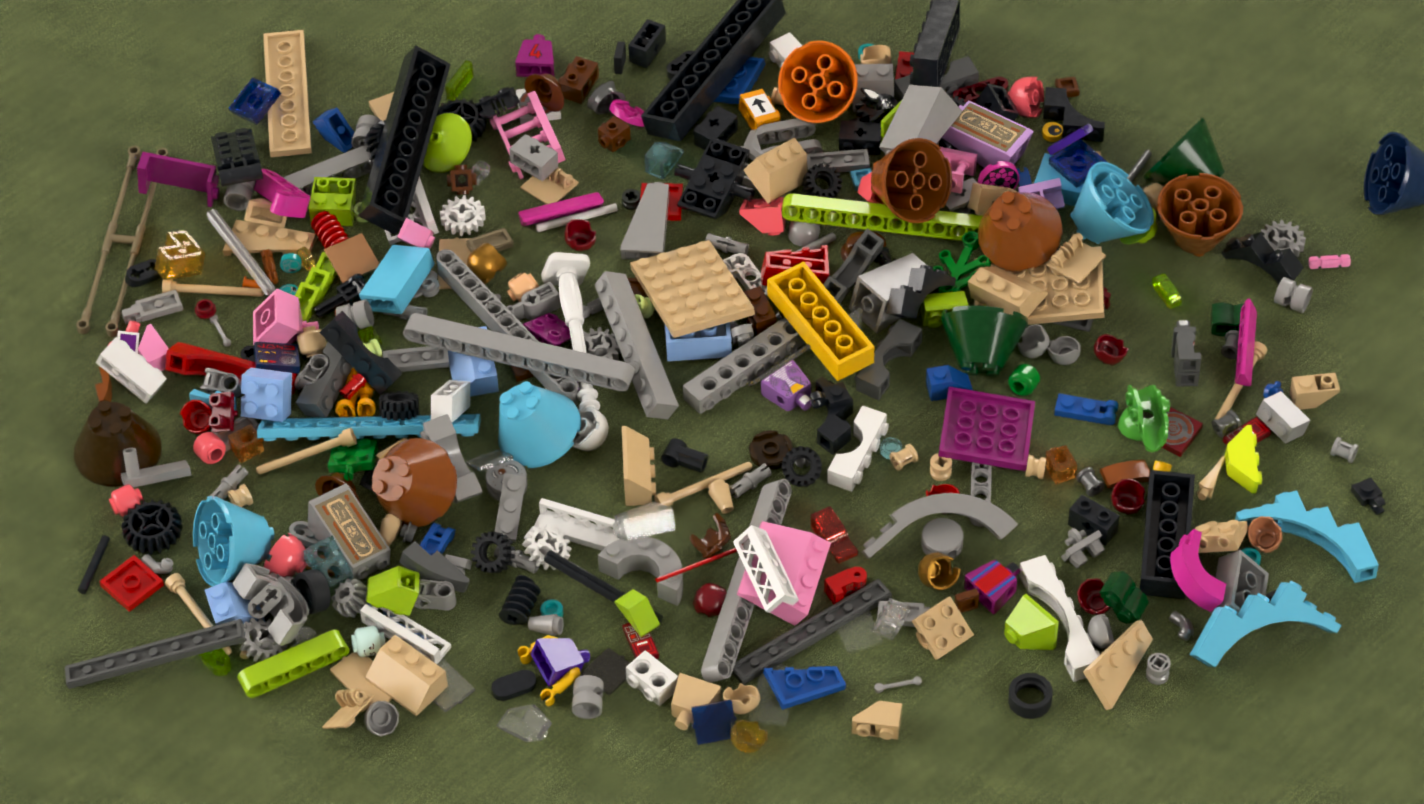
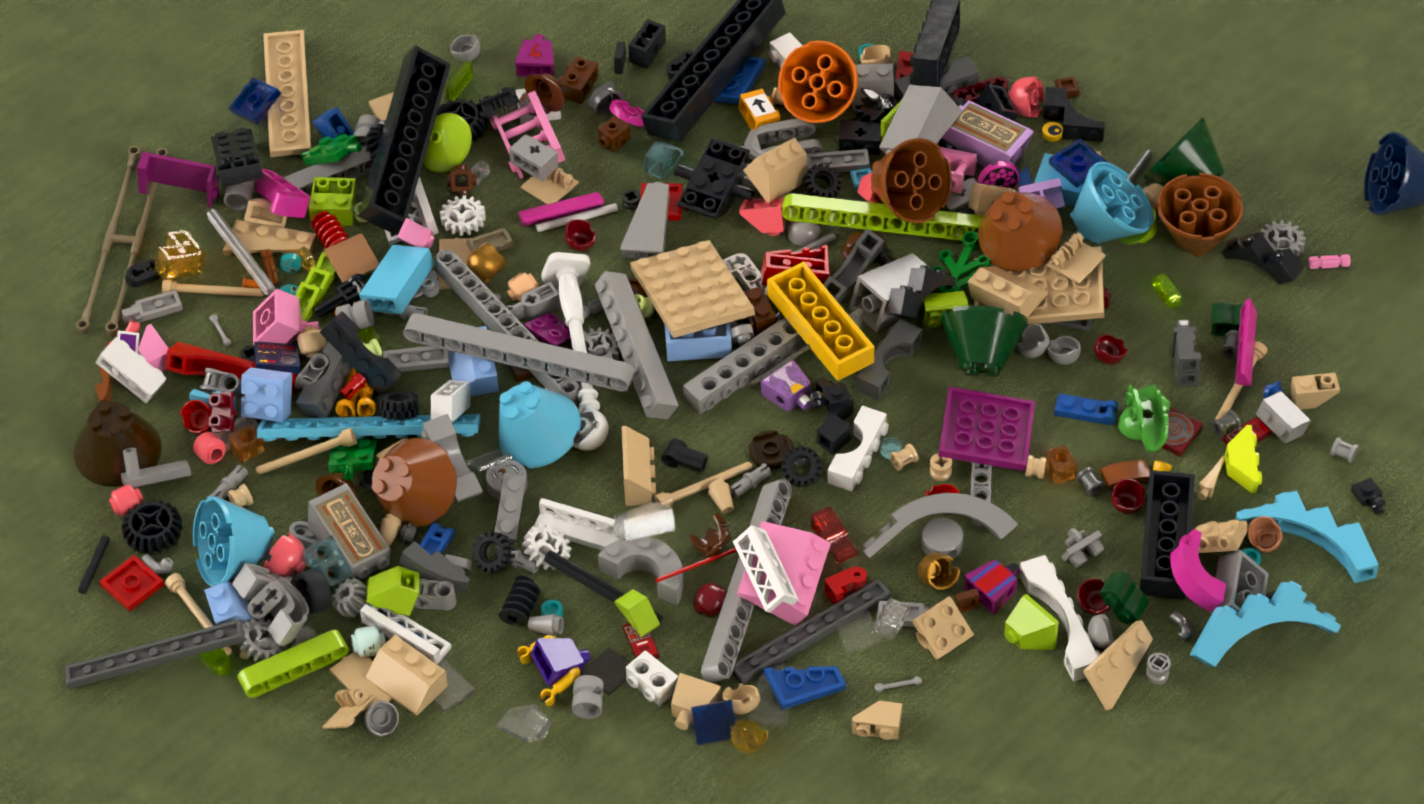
(205, 309): dark red plate -> none
(331, 149): none -> green plate
(465, 48): none -> light grey hair
(513, 685): black tile -> none
(717, 124): black brick -> none
(727, 244): light grey pin -> none
(941, 378): blue slope -> none
(1024, 379): green head -> none
(1035, 681): black tyre -> none
(1083, 131): dark purple tile -> none
(1091, 516): black brick -> none
(1294, 295): light grey wheel -> none

